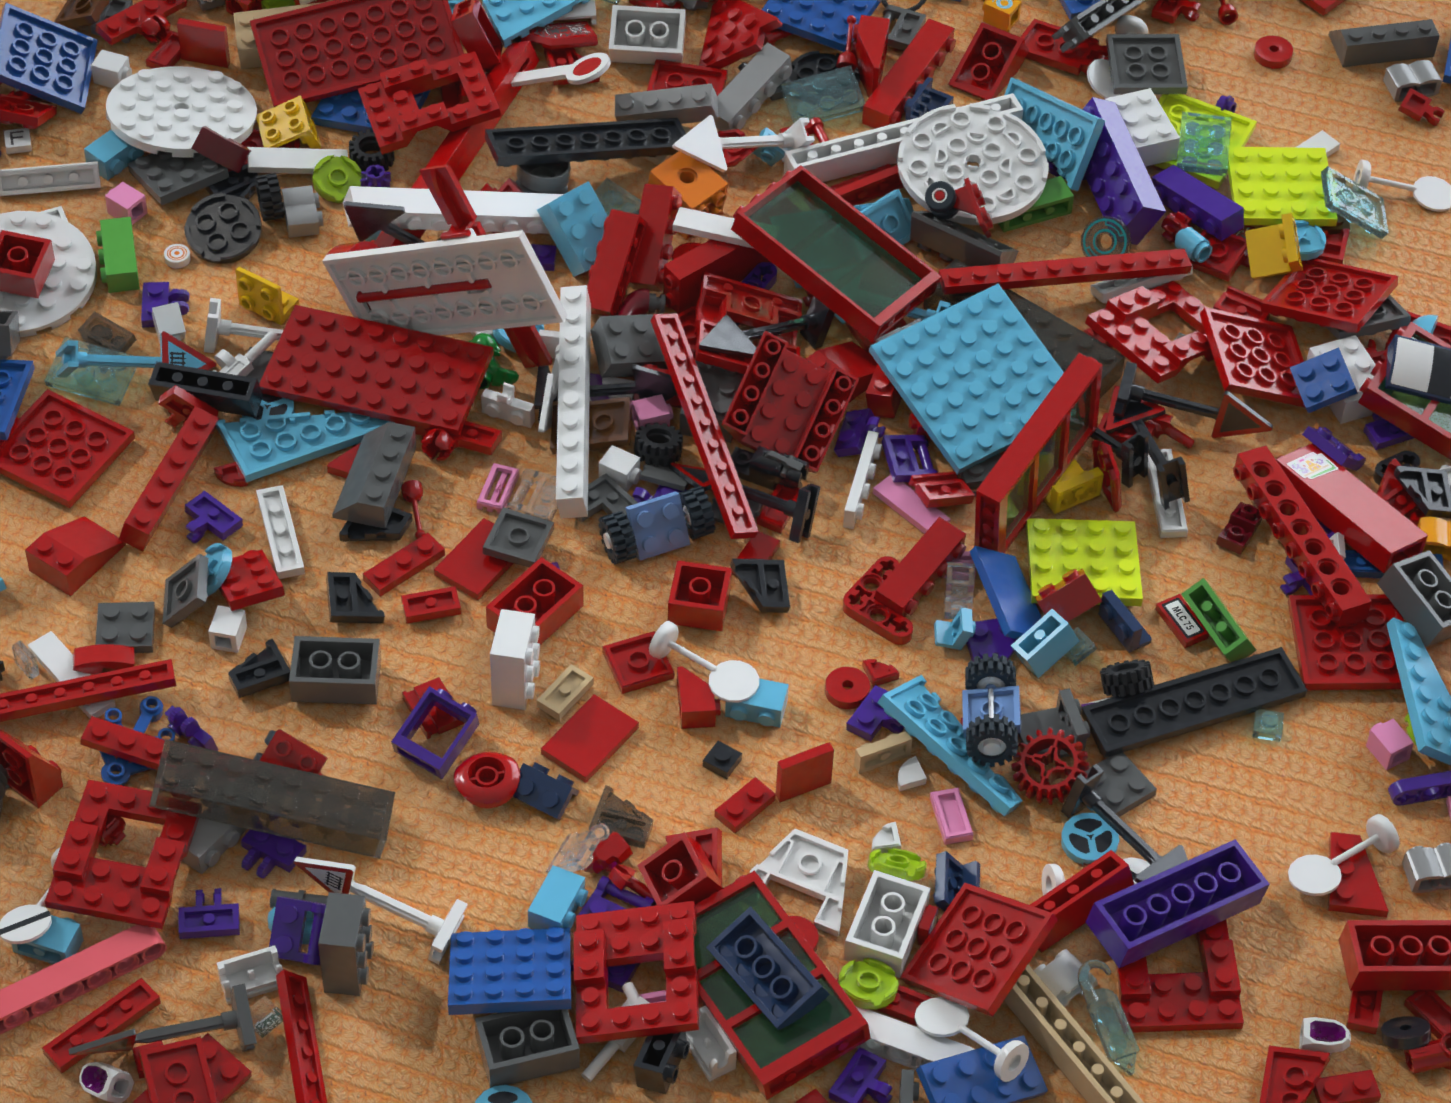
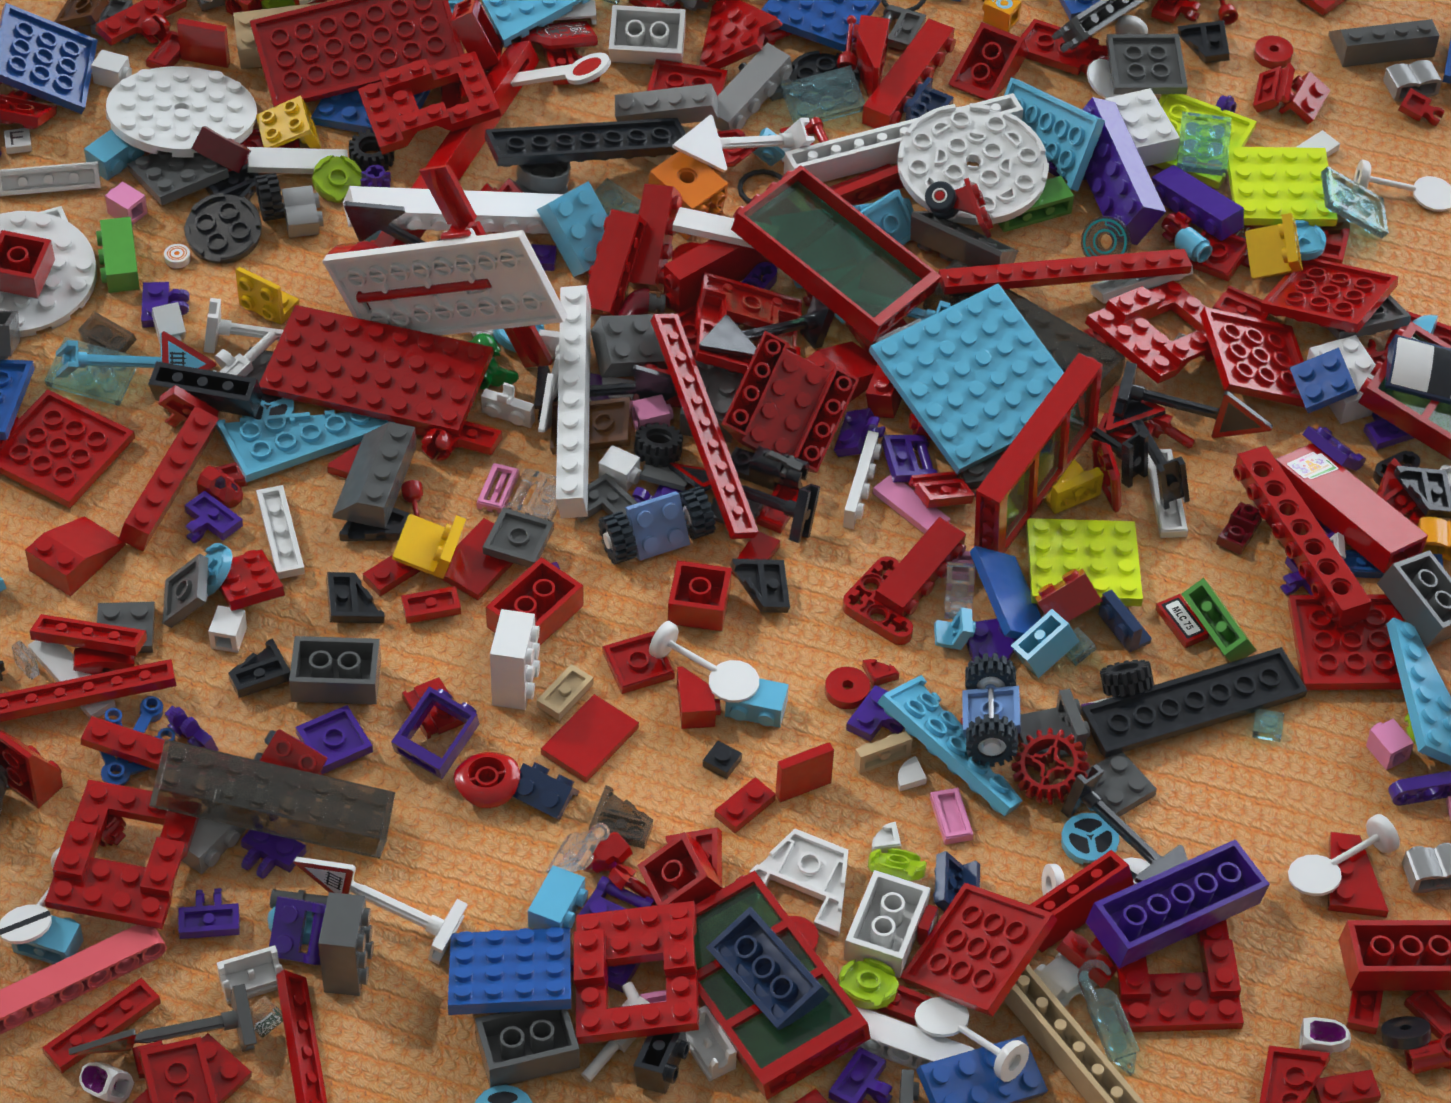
(88, 635): none -> red plate
(220, 486): none -> red rock
(336, 737): none -> dark purple plate
(428, 545): none -> yellow bracket
(750, 174): none -> black piece
(1078, 951): none -> red plate
(1206, 40): none -> black wing
(1273, 87): none -> red plate
(1306, 97): none -> bracket

